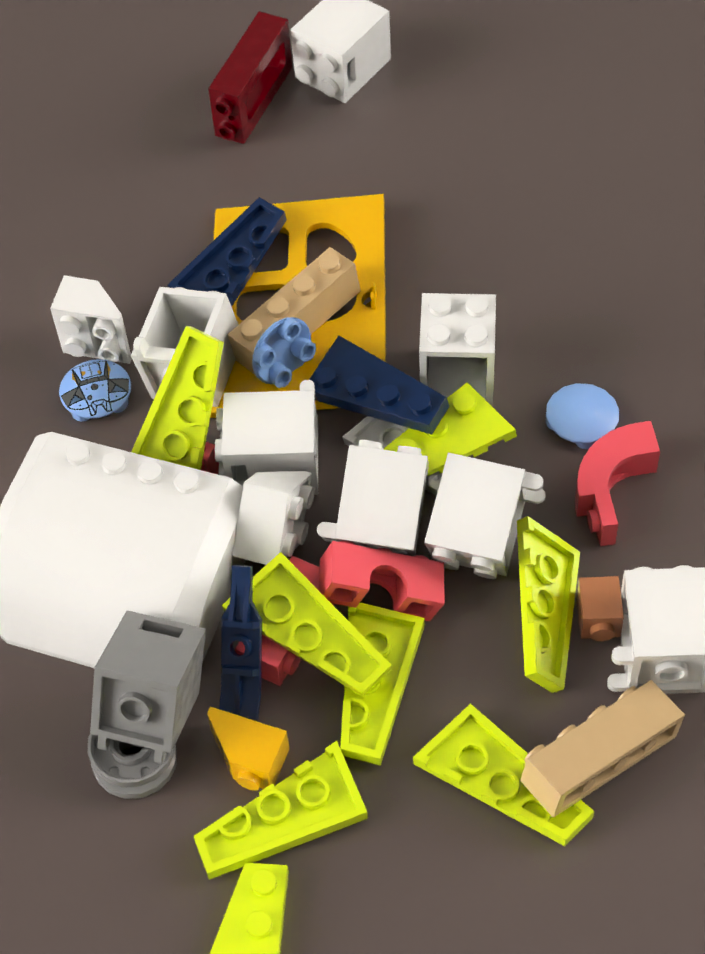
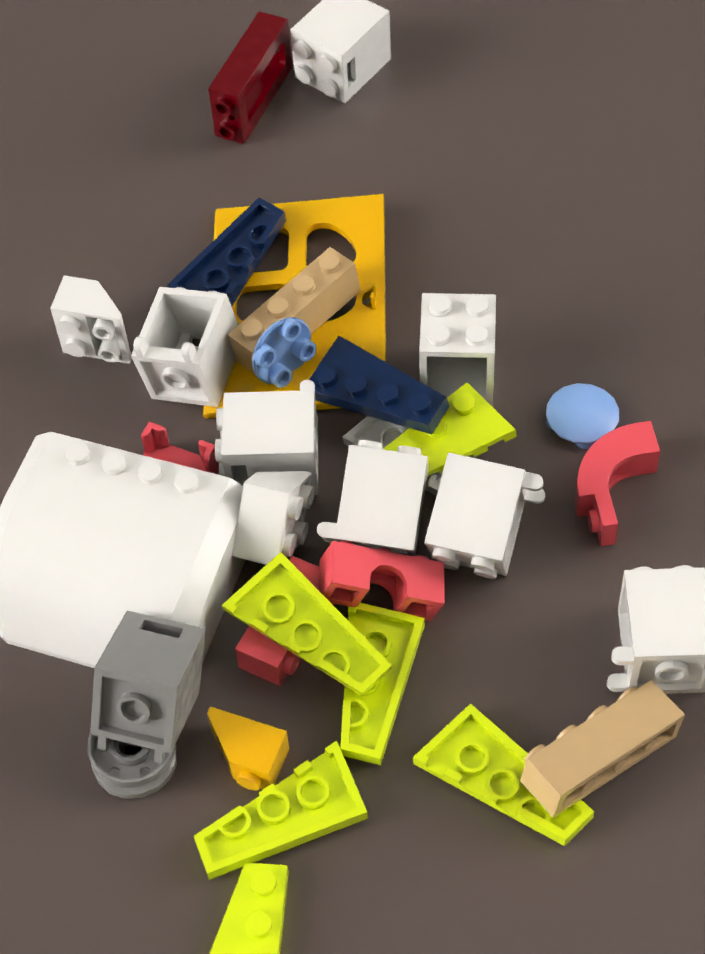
(95, 389): light blue dish -> none
(183, 404): neon yellow wing -> none
(241, 672): dark blue piece -> none
(547, 602): neon yellow wing -> none
(599, 608): nougat brick -> none

